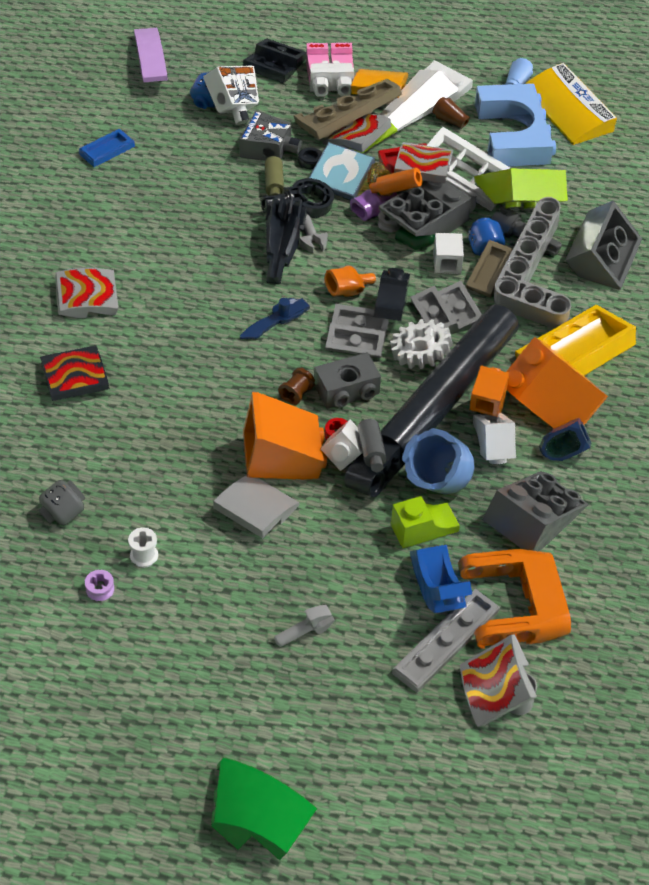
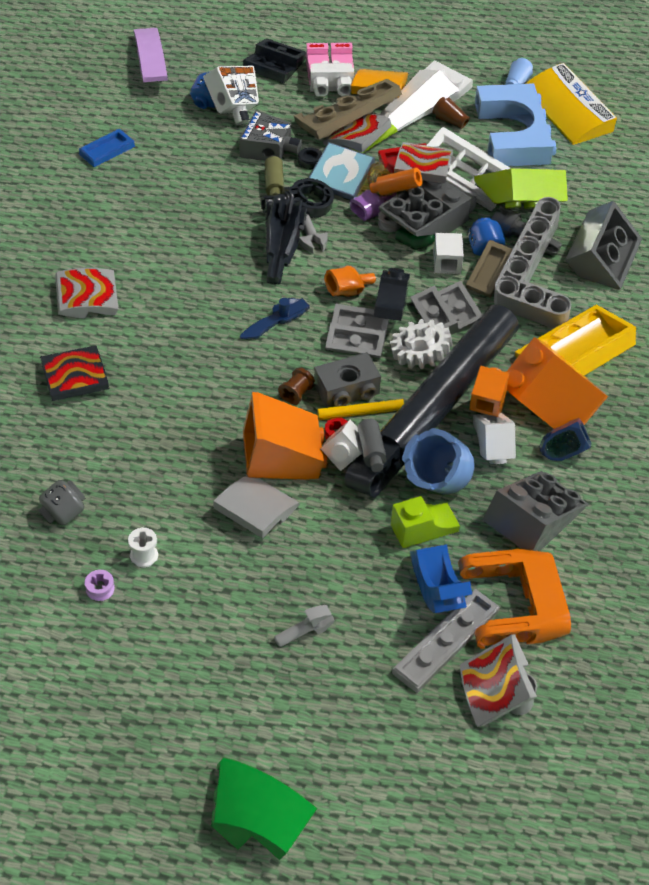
(359, 409): none -> yellow bar

